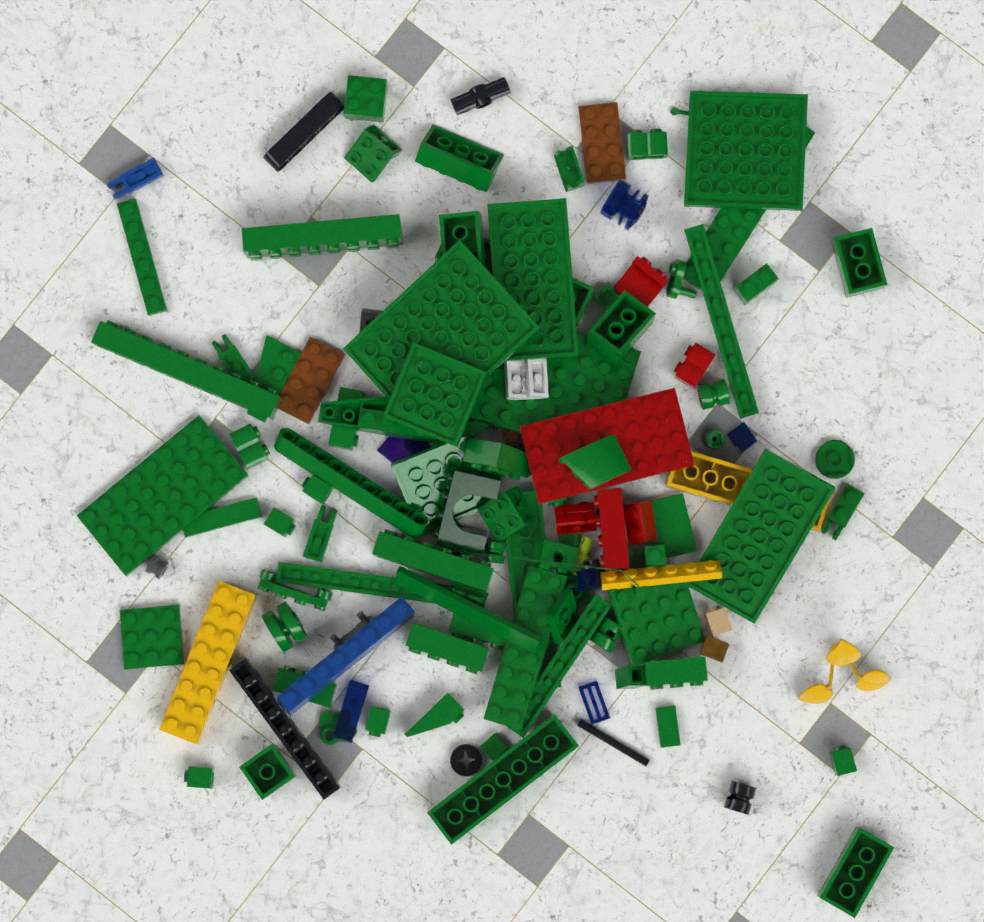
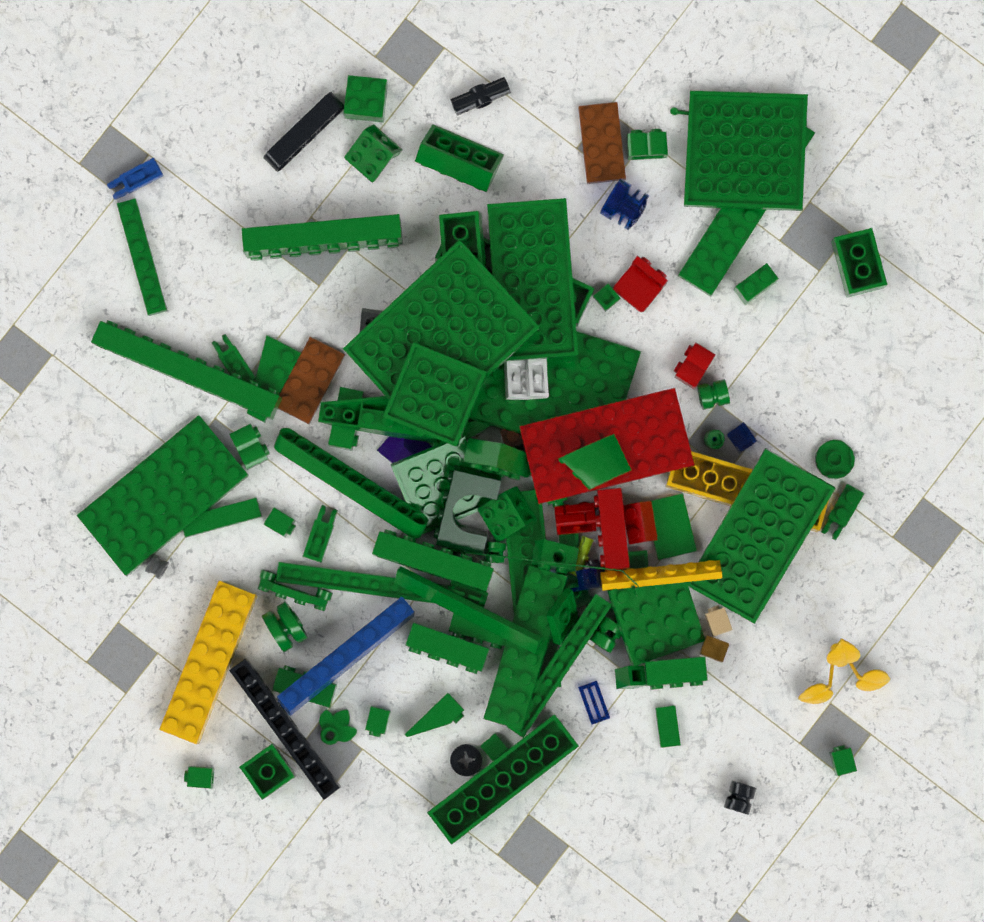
(152, 637): green plate -> none
(317, 489): green brick -> none
(350, 711): clear blue tile -> none
(364, 621): dark grey piece -> none
(569, 169): green hinge -> none
(613, 742): black bar -> none
(620, 327): green brick -> none
(656, 555): green brick -> none
(674, 287): green piece -> none
(721, 321): green plate -> none
(855, 871): green brick -> none

